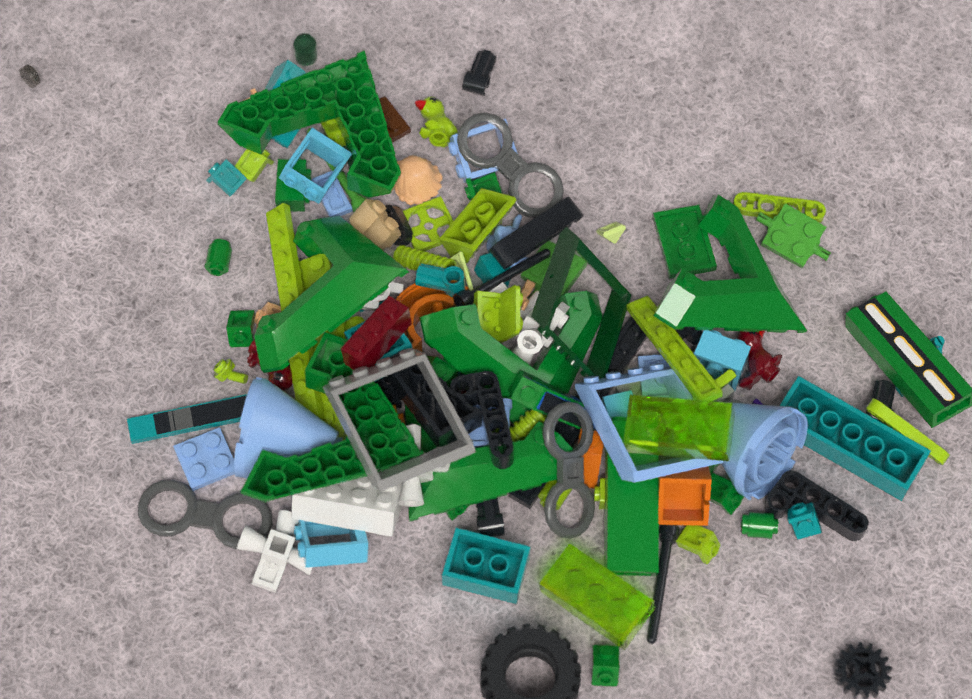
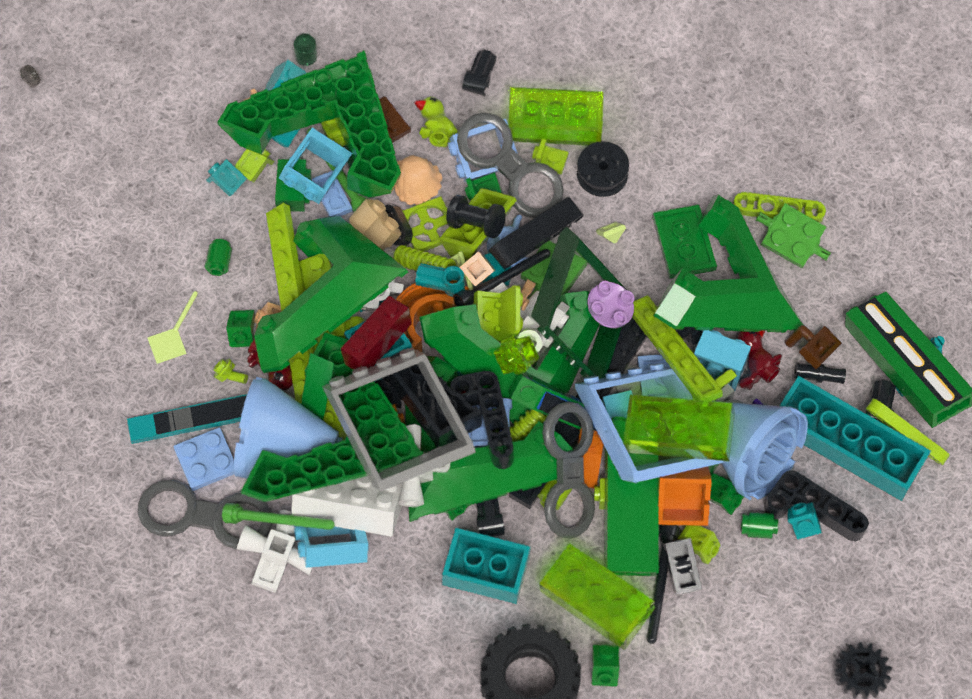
(169, 343): none -> yellowish green piece
(234, 513): none -> bright green piece
(317, 376): none -> green sticker
(477, 268): none -> light nougat brick
(490, 219): none -> black piece
(516, 355): none -> clear neon green brick
(551, 156): none -> lime bracket
(555, 115): none -> clear neon green brick
(602, 169): none -> black wheel
(611, 304): none -> lavender dish
(682, 565): none -> brick
(818, 346): none -> reddish brown plate
(820, 374): none -> black pin

